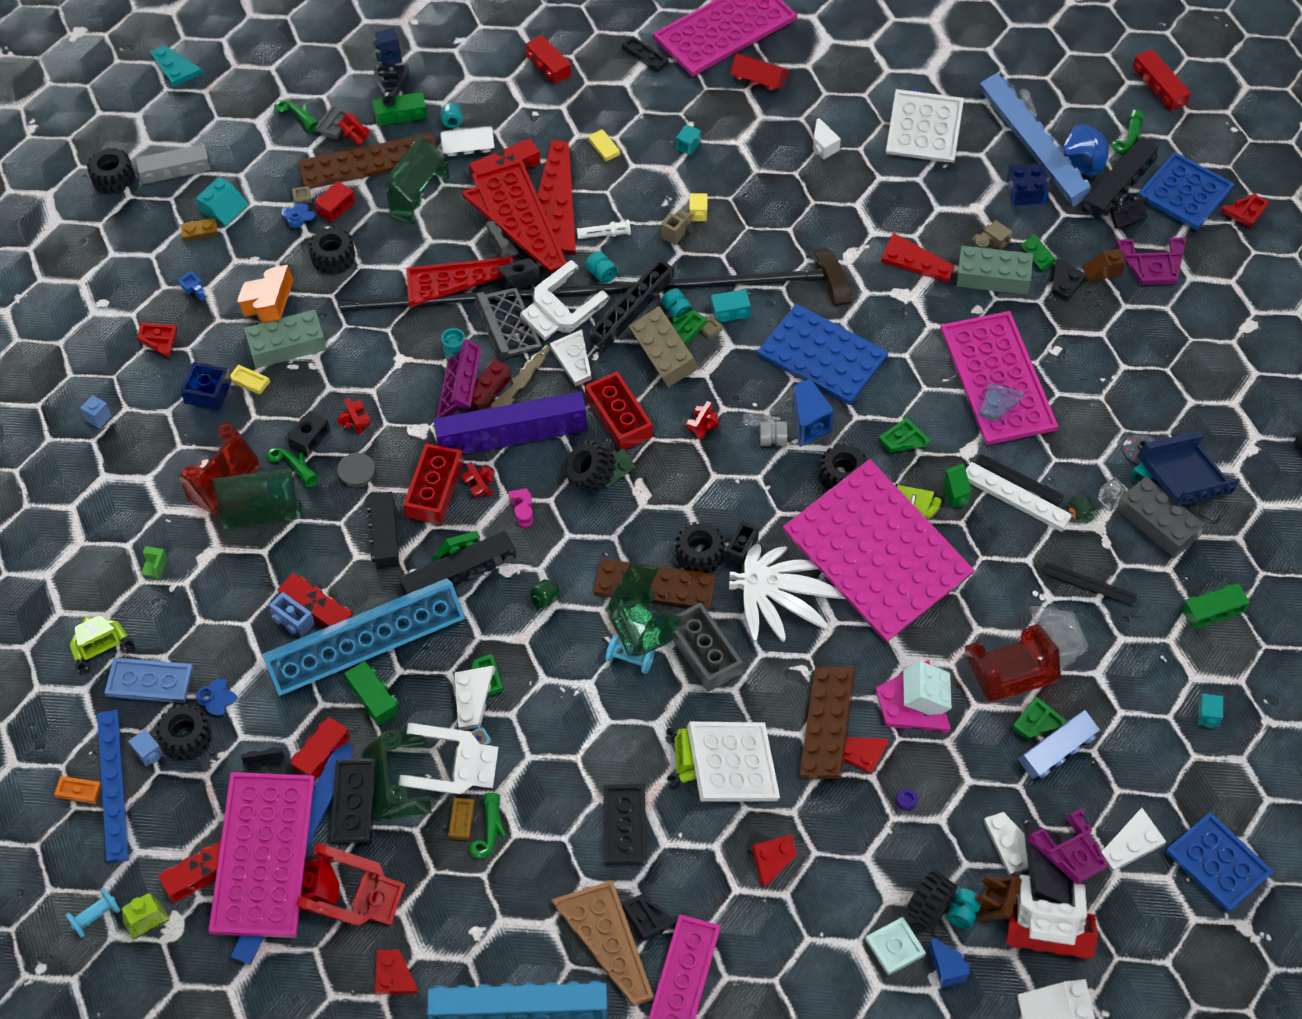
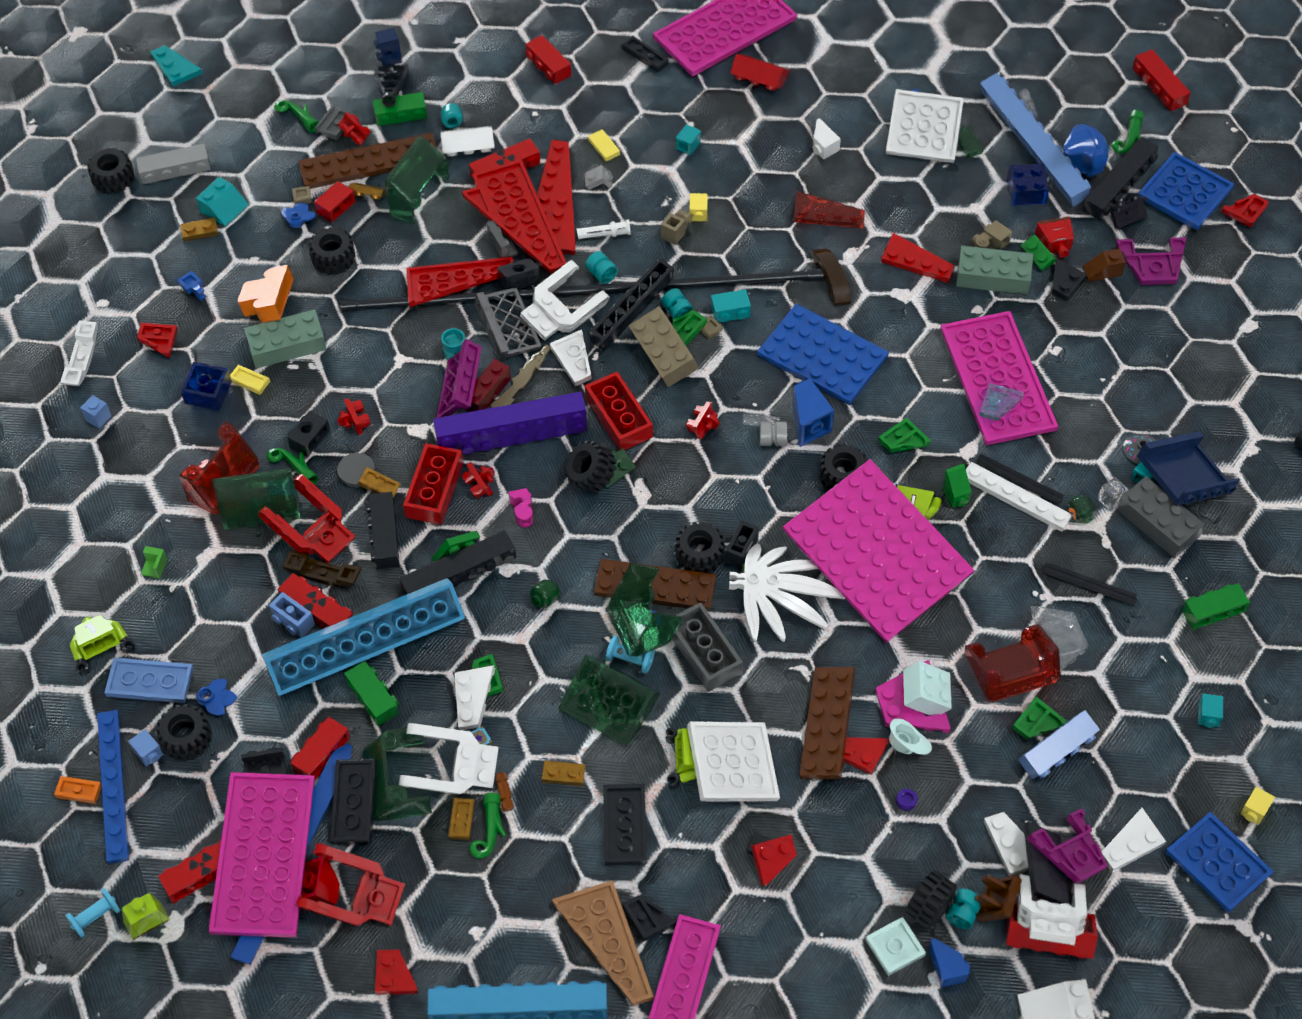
(81, 354): none -> white slope
(321, 572): none -> dark brown slope
(325, 537): none -> red plate
(361, 189): none -> pearl gold plate
(377, 482): none -> pearl gold plate
(504, 791): none -> dark orange axle
(563, 773): none -> pearl gold plate
(597, 177): none -> light grey bracket
(608, 699): none -> clear green slope
(826, 212): none -> clear red wing
(907, 739): none -> light aqua piece
(969, 142): none -> clear green tile
(1056, 235): none -> red torso
(1257, 805): none -> light yellow brick

